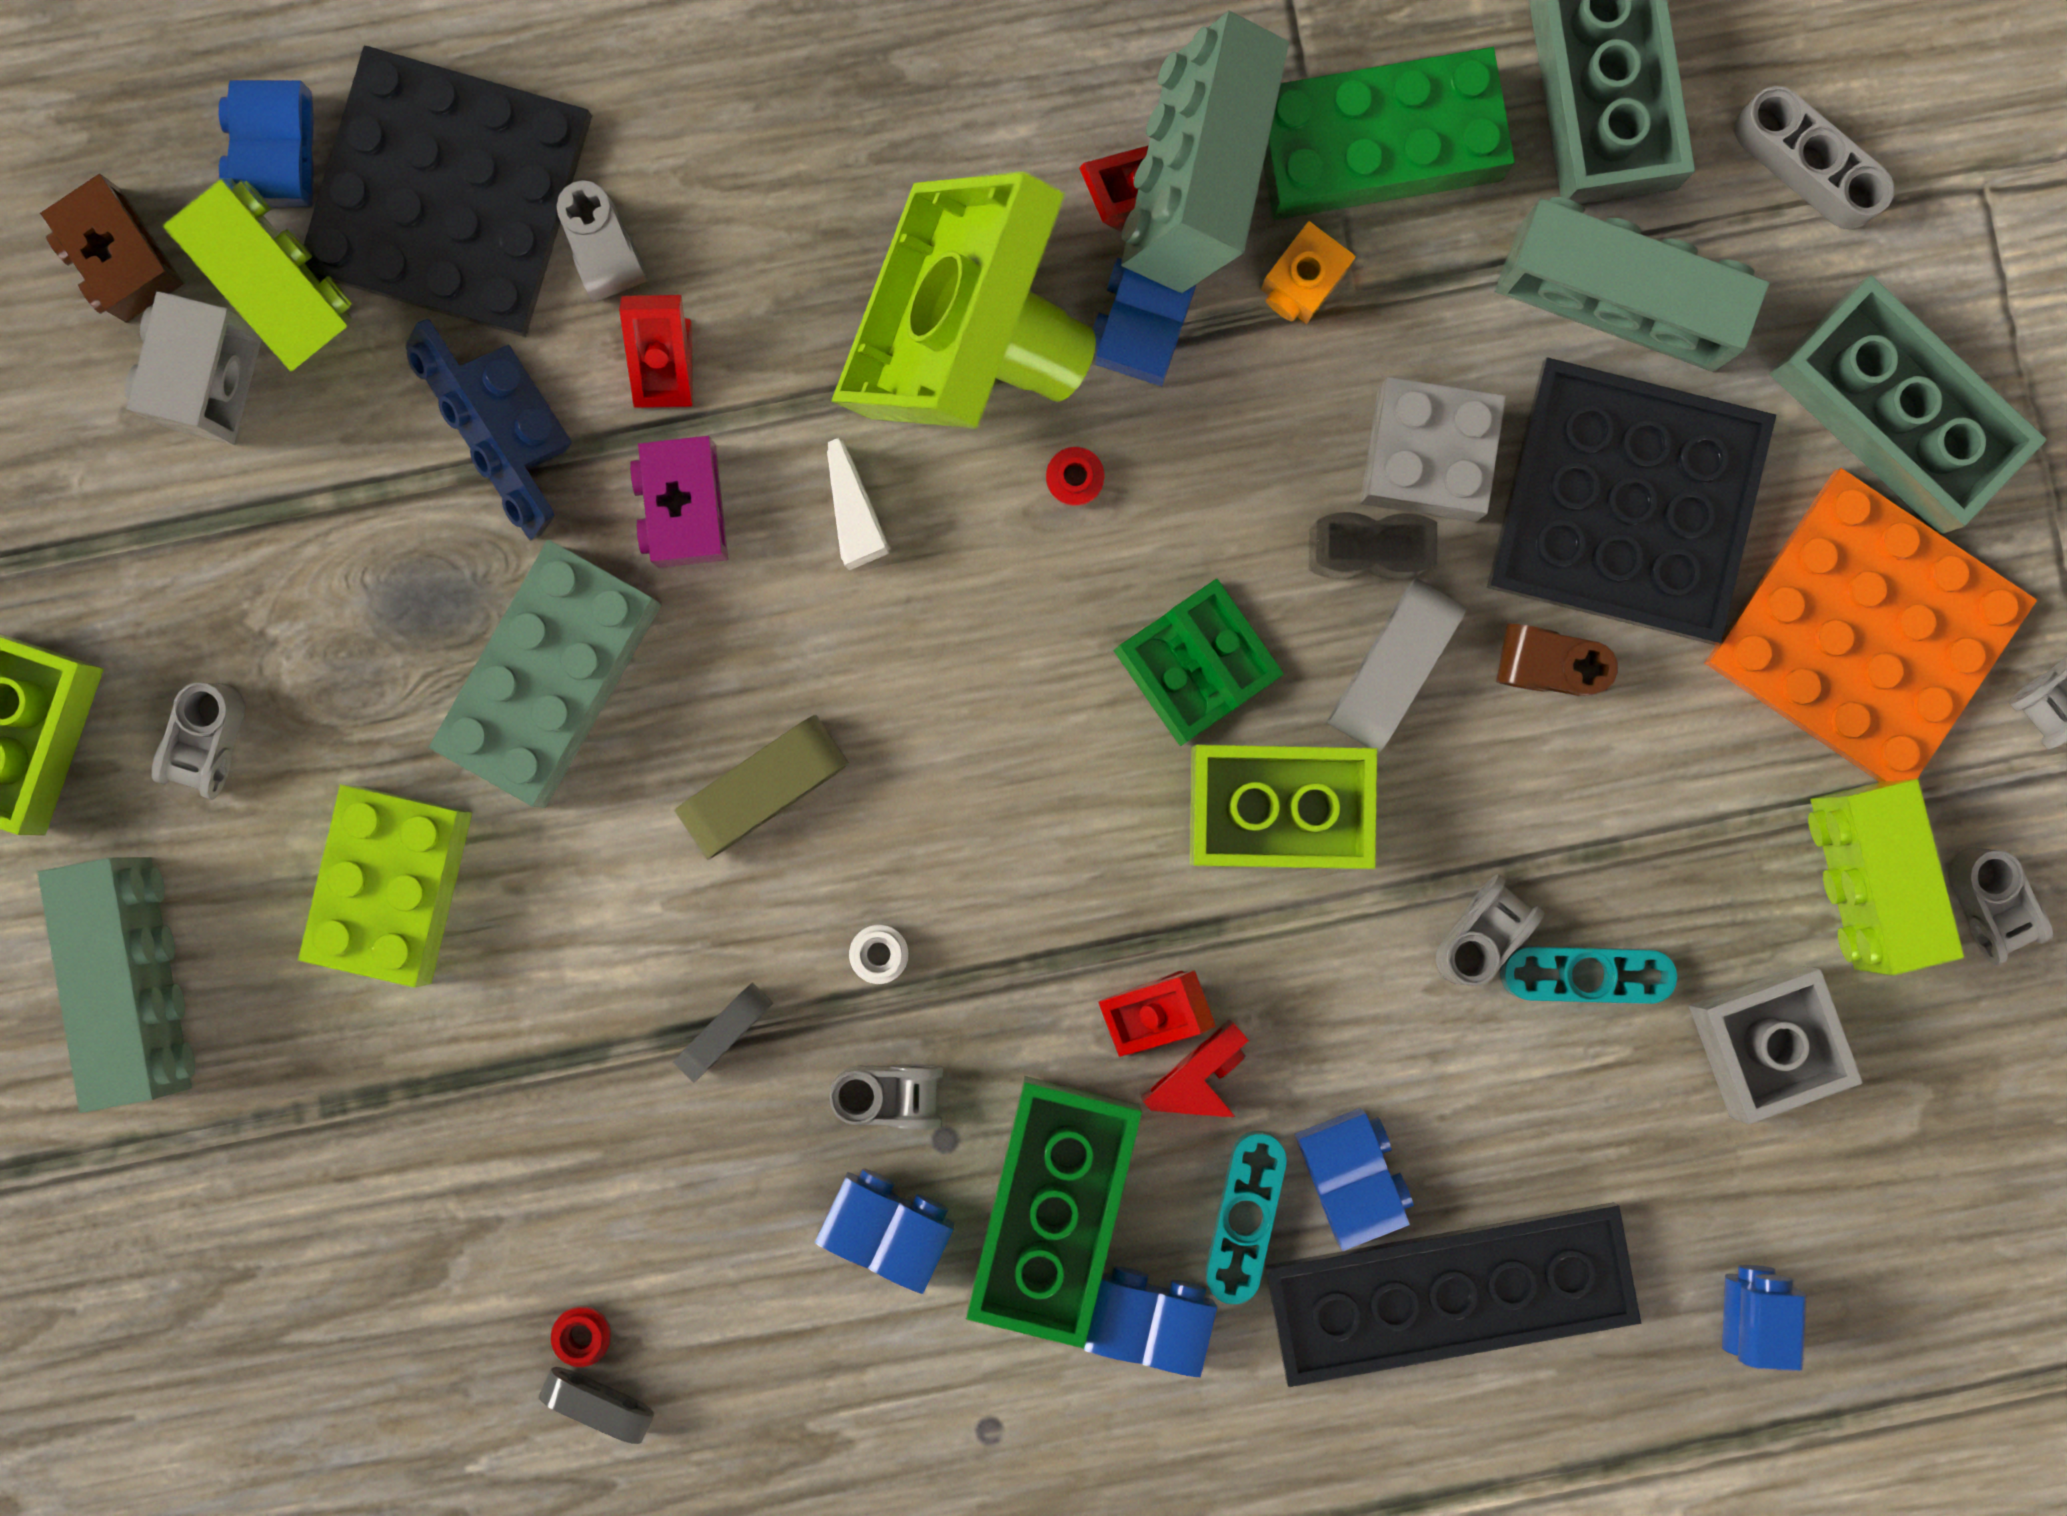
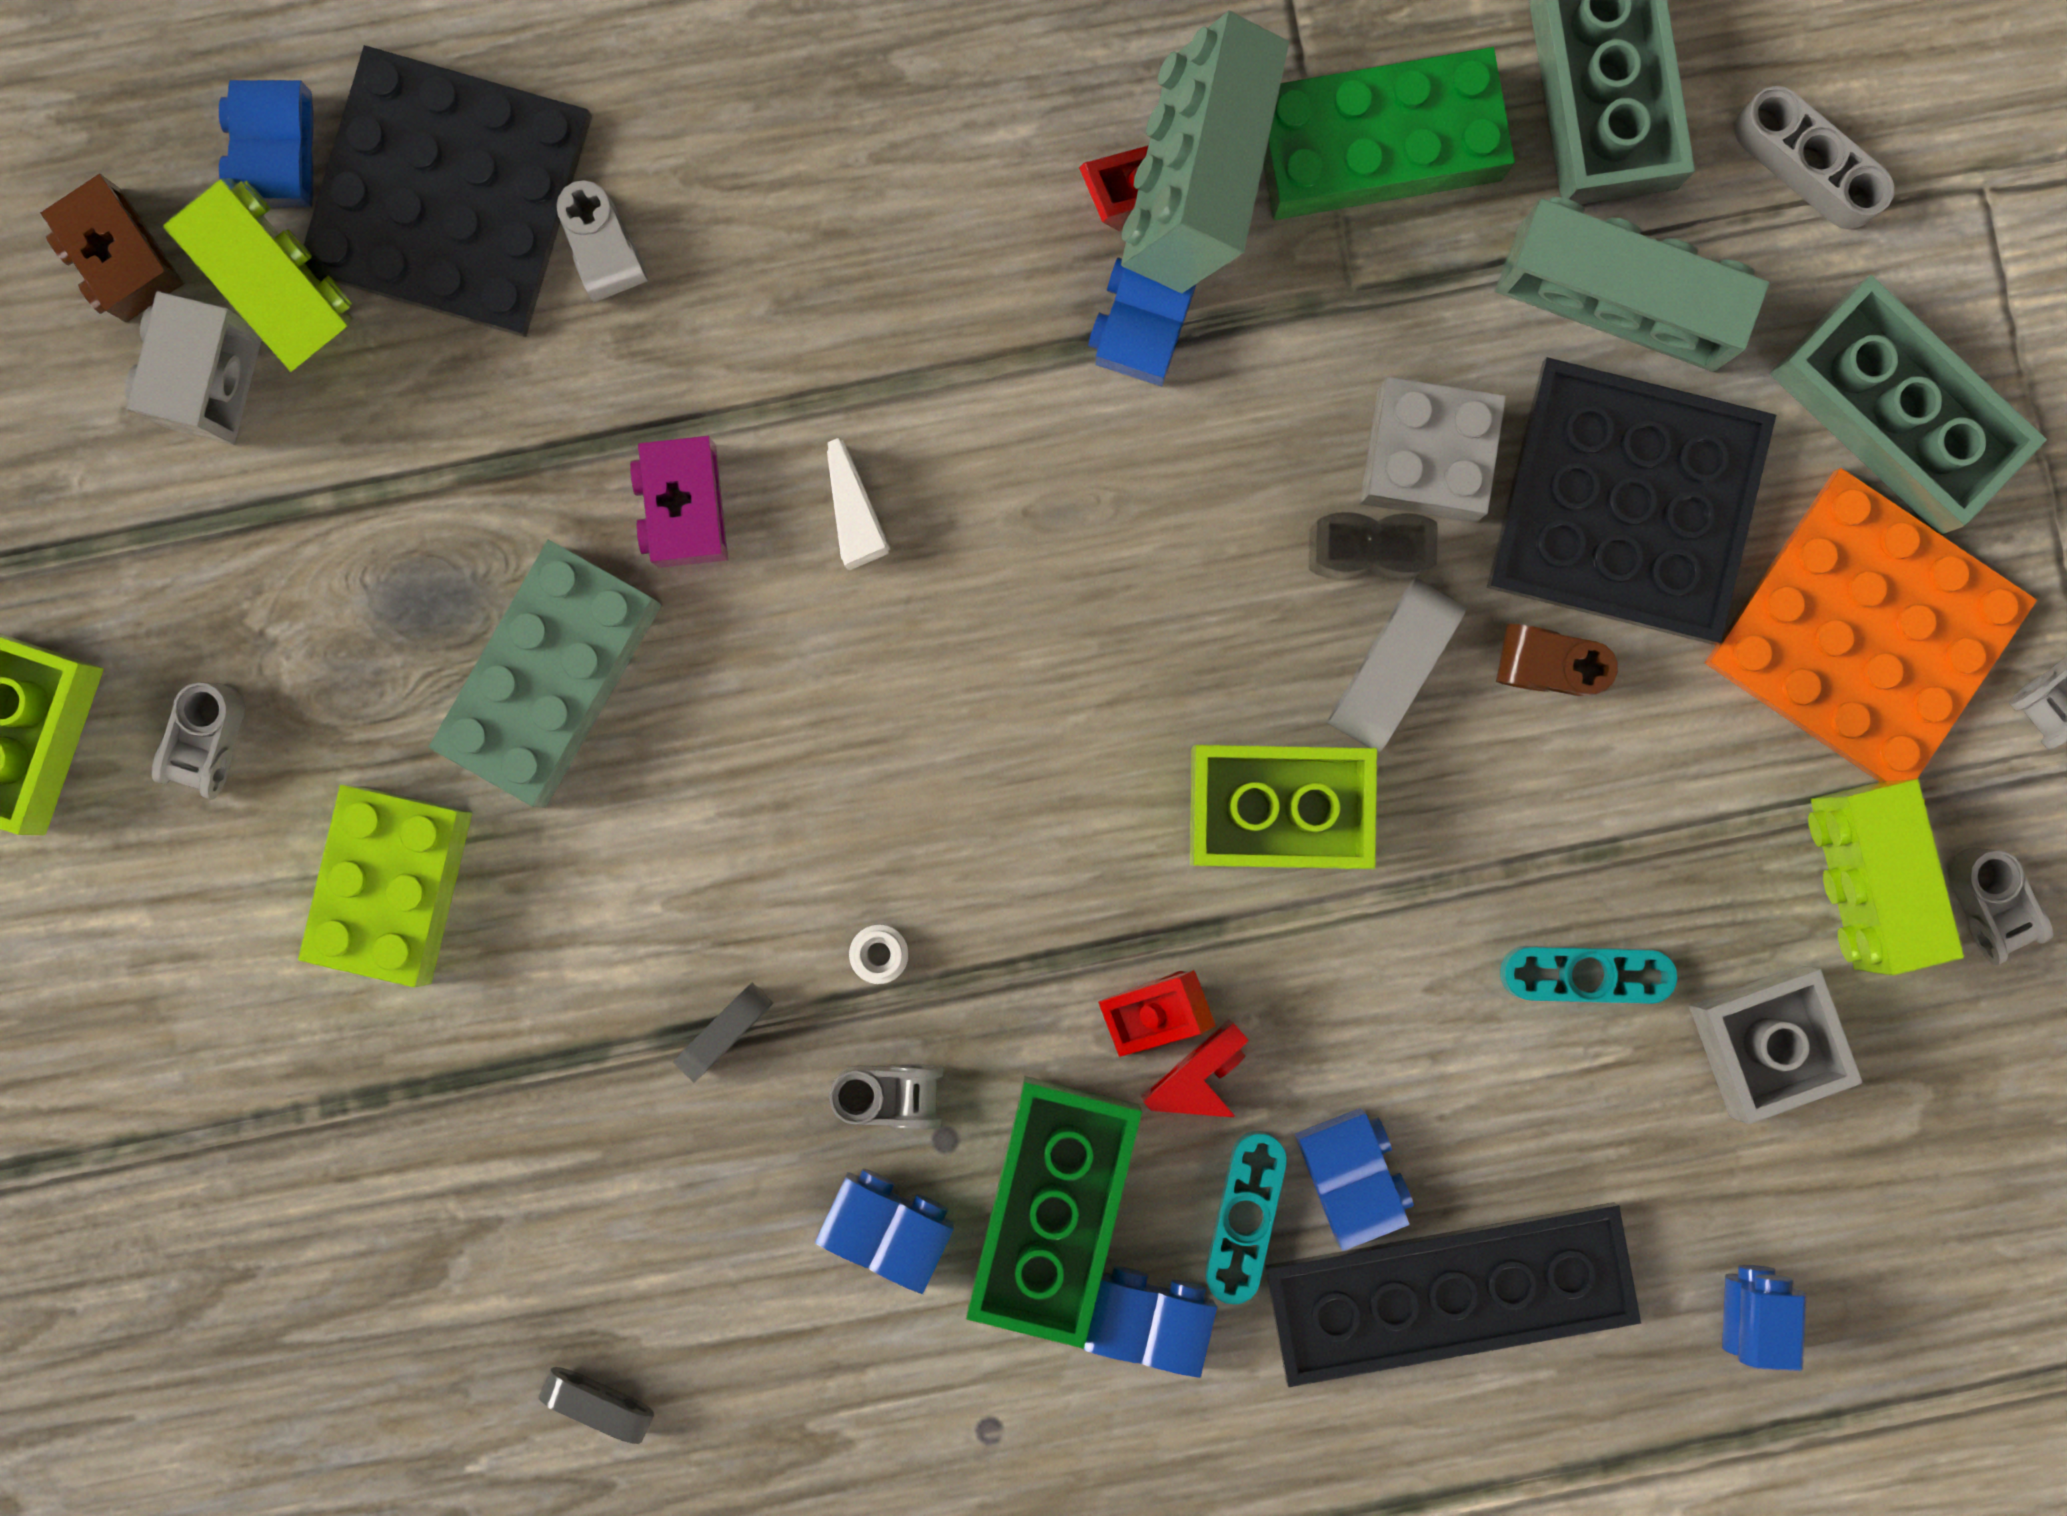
(116, 981): sand green brick -> none
(498, 418): dark blue bracket -> none
(567, 1349): red plate -> none
(657, 350): red slope -> none
(761, 787): olive beam -> none
(960, 309): lime piece -> none
(1070, 494): red plate -> none
(1198, 662): green slope -> none
(1306, 274): light orange brick -> none
(1489, 931): light grey piece -> none

